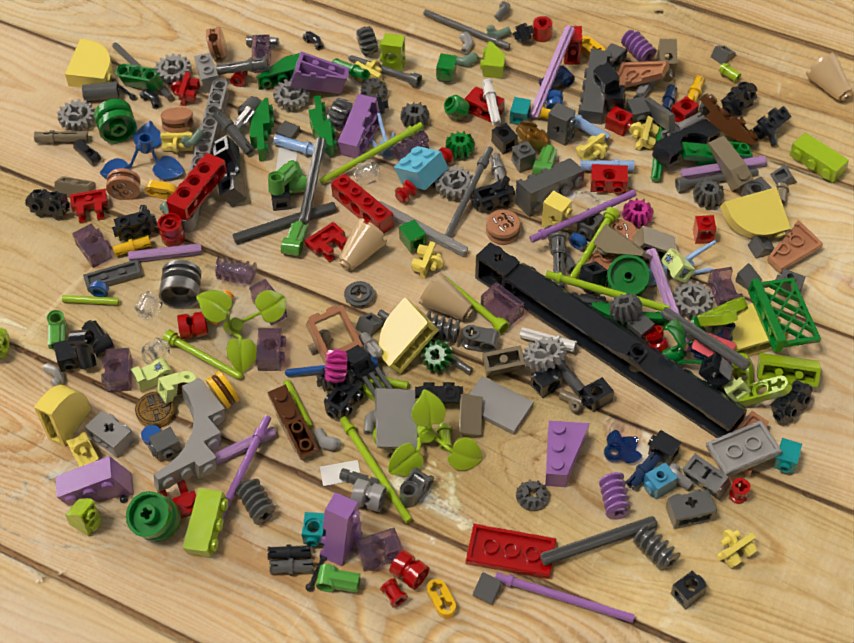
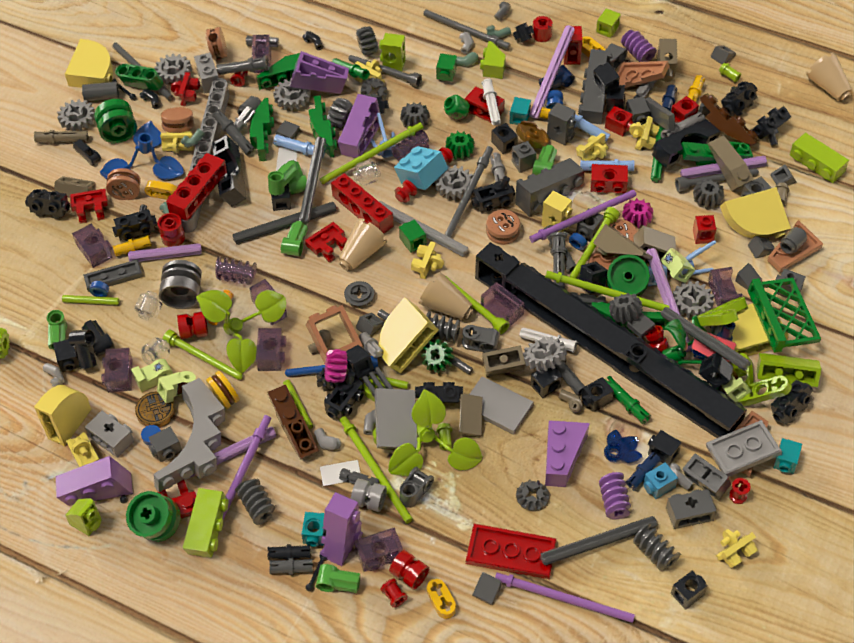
(608, 23): none -> lime brick
(632, 405): none -> green pin
(793, 240): none -> dark grey brick

